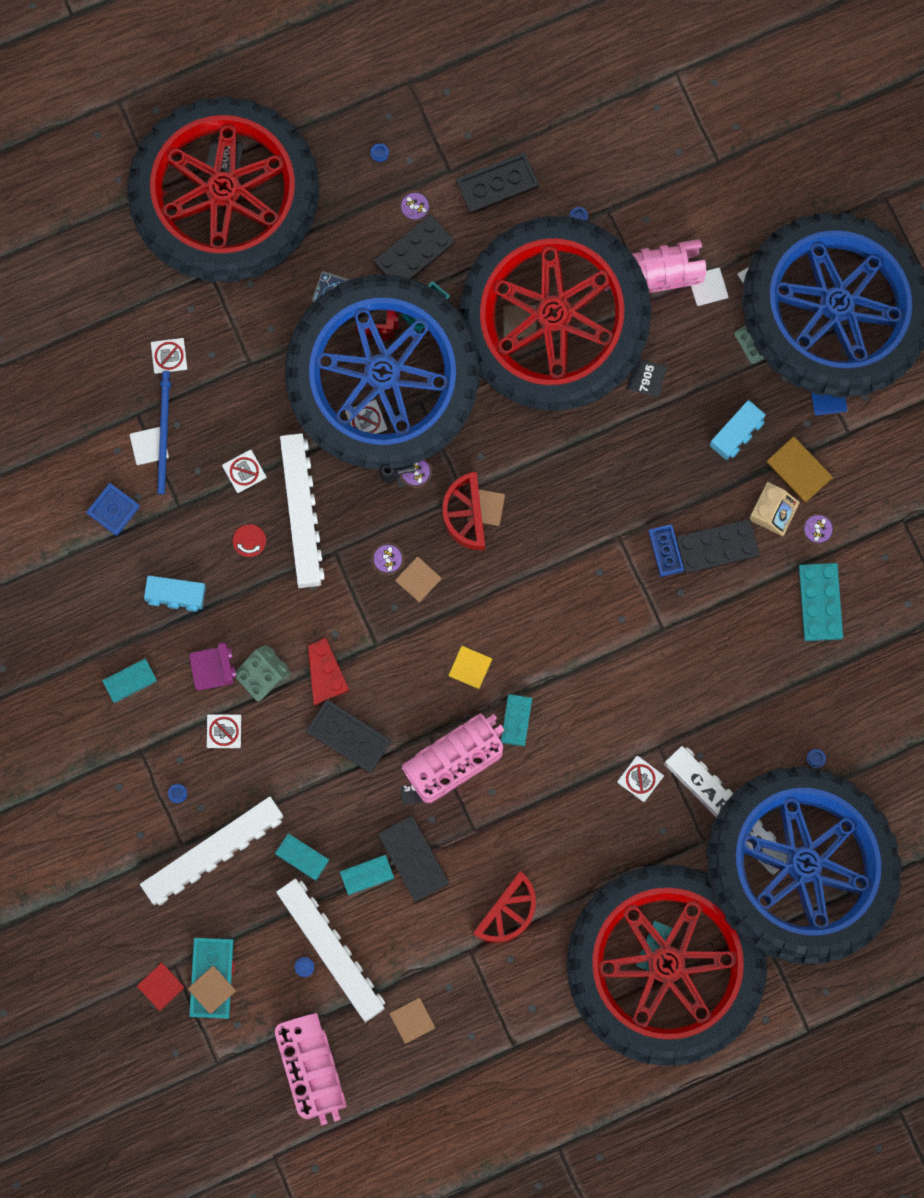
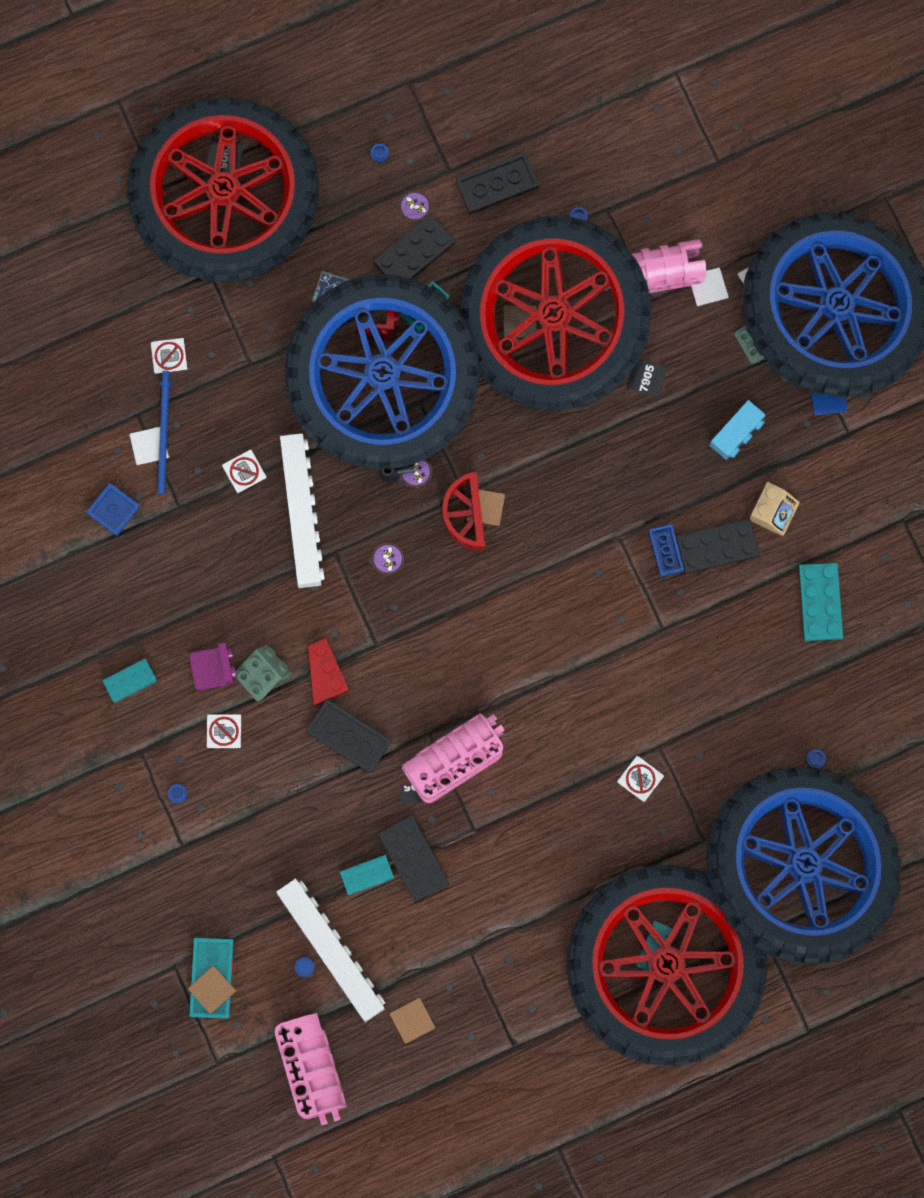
(160, 986): red sticker -> none
(174, 593): medium azure brick -> none
(211, 851): white brick -> none
(249, 540): red sticker -> none
(302, 857): teal piece -> none
(368, 419): sticker -> none
(418, 579): medium nougat sticker -> none
(470, 667): yellow sticker -> none
(500, 905): red window -> none
(516, 720): teal piece -> none
(713, 795): white brick -> none
(799, 470): pearl gold tile -> none
(818, 528): sticker -> none

